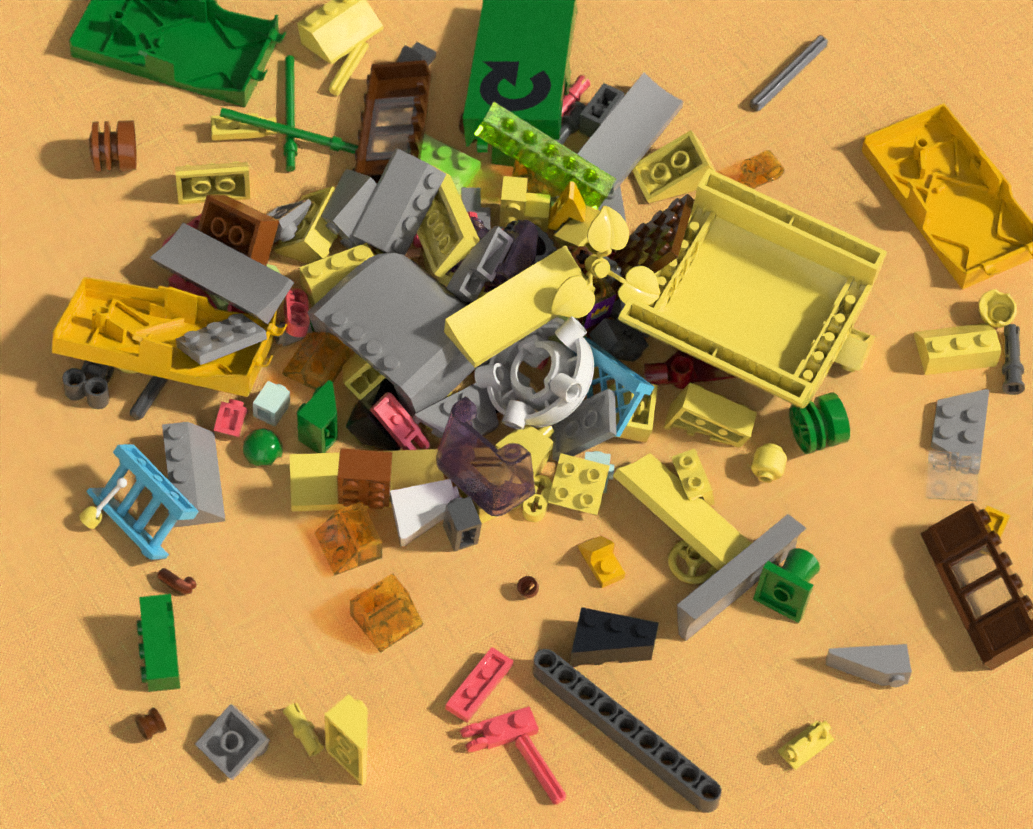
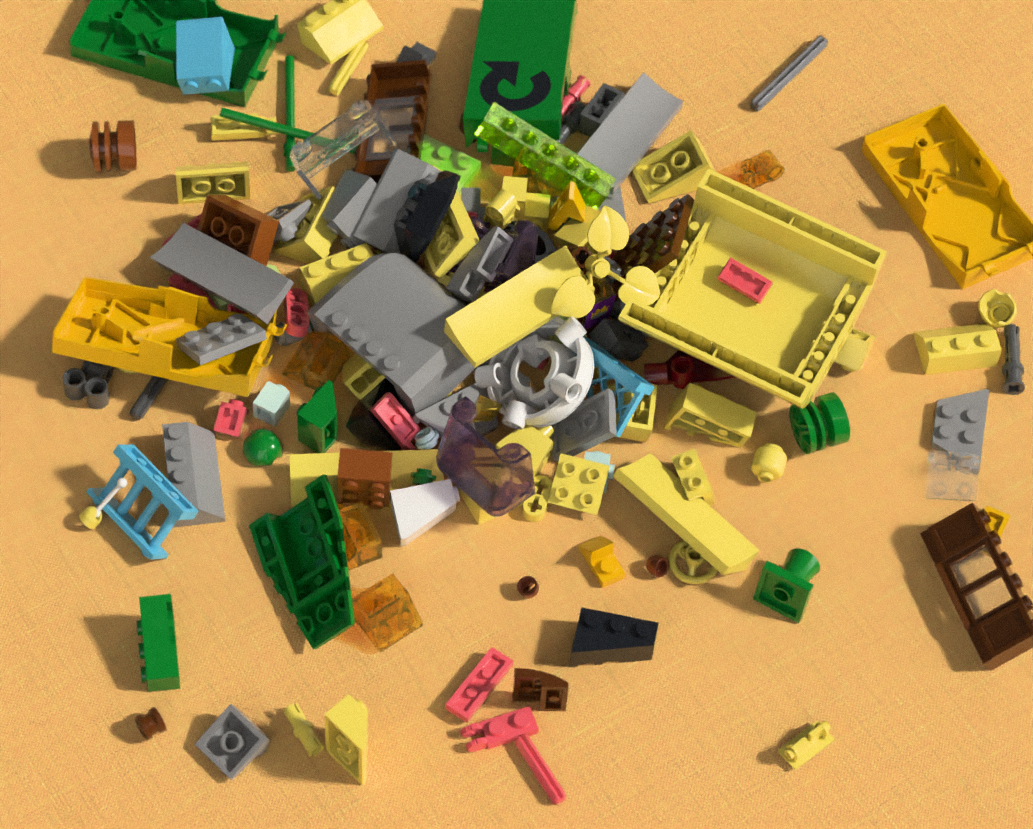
(184, 586): copper arm -> none
(203, 55): none -> medium azure slope
(309, 562): none -> green wedge
(336, 140): none -> clear windscreen
(422, 476): none -> green plate
(424, 212): none -> black wedge
(426, 438): none -> light aqua plate
(462, 523): dark grey brick -> none
(486, 409): none -> clear yellow slope
(501, 209): none -> light yellow piece
(540, 687): none -> reddish brown slope
(629, 741): dark grey beam -> none
(657, 565): none -> copper hinge
(736, 576): light grey arch -> none
(745, 280): none -> coral plate
(876, 664): light grey slope -> none

